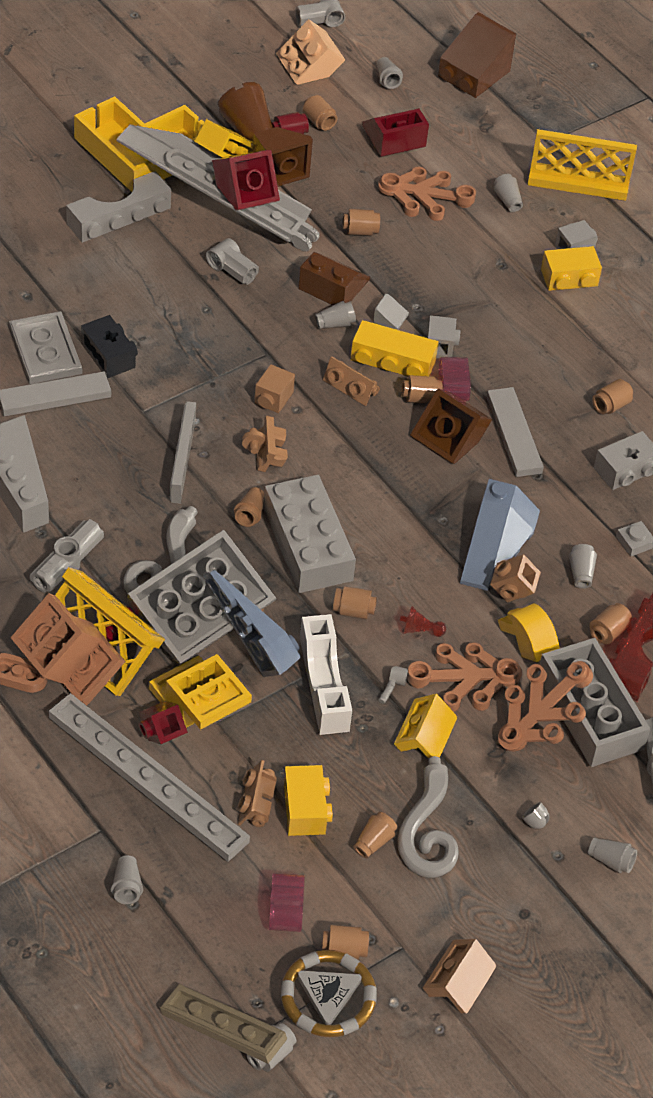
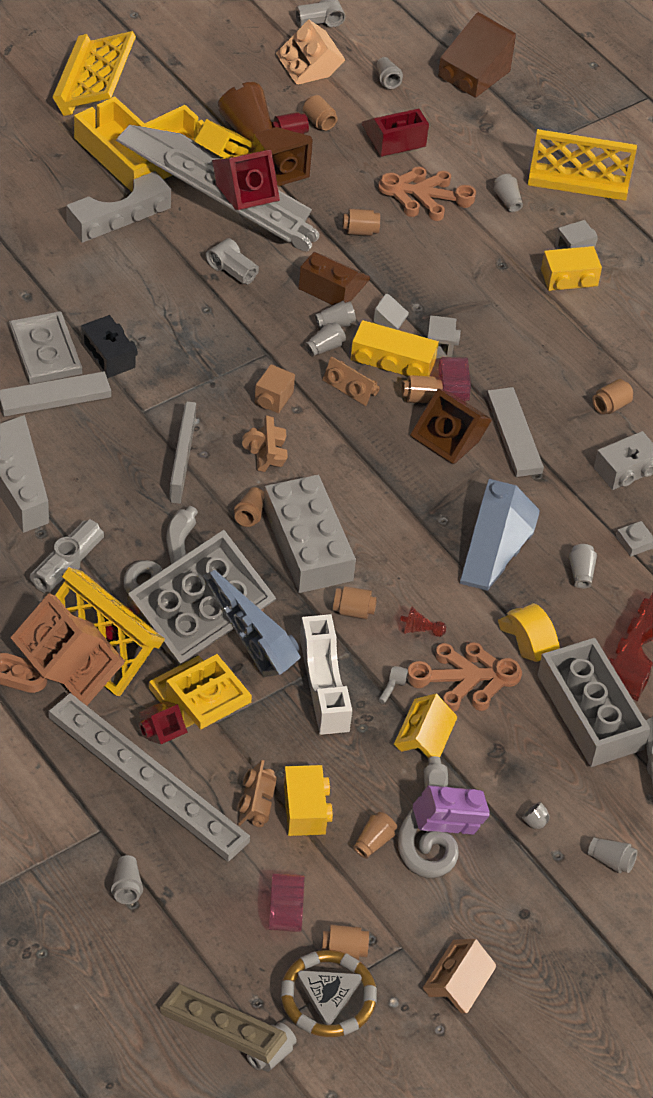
(81, 66): none -> yellow fence
(326, 339): none -> light grey cone
(451, 810): none -> medium lavender brick
(515, 578): medium nougat brick -> none
(542, 708): nougat plant -> none
(610, 623): medium nougat brick -> none

